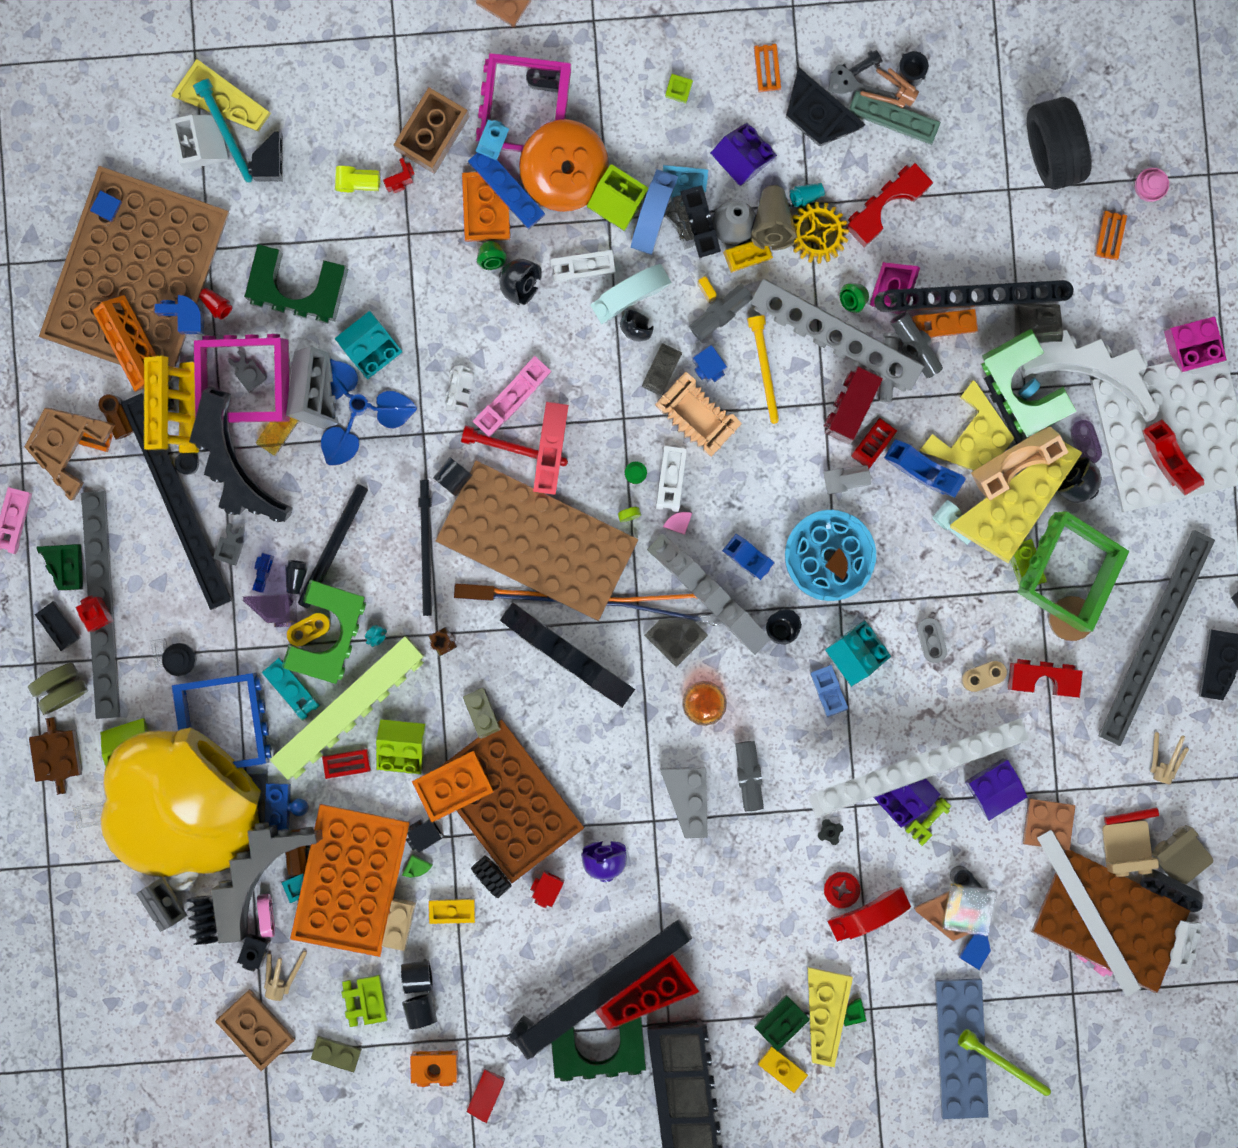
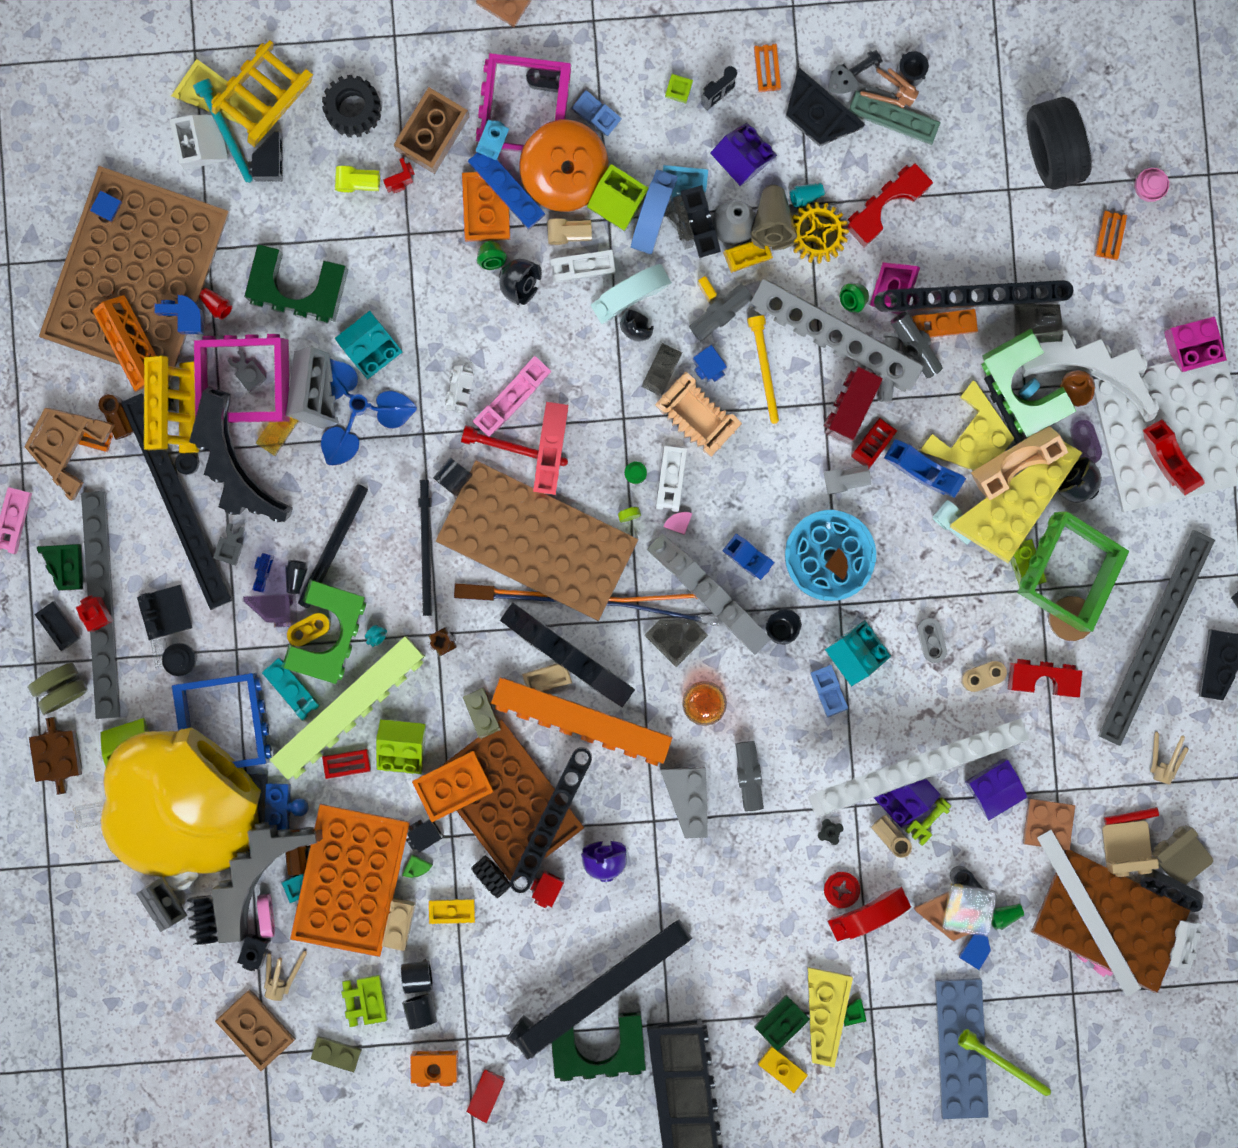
(164, 612): none -> black hinge
(270, 114): none -> yellow fence
(347, 88): none -> black tyre
(545, 829): none -> black beam
(547, 678): none -> tan tile
(563, 231): none -> tan piece
(581, 720): none -> orange brick
(596, 113): none -> medium blue slope
(654, 990): red wedge -> none
(717, 90): none -> black plate
(891, 835): none -> tan piece
(1006, 915): none -> green cone
(1079, 387): none -> dark orange hair

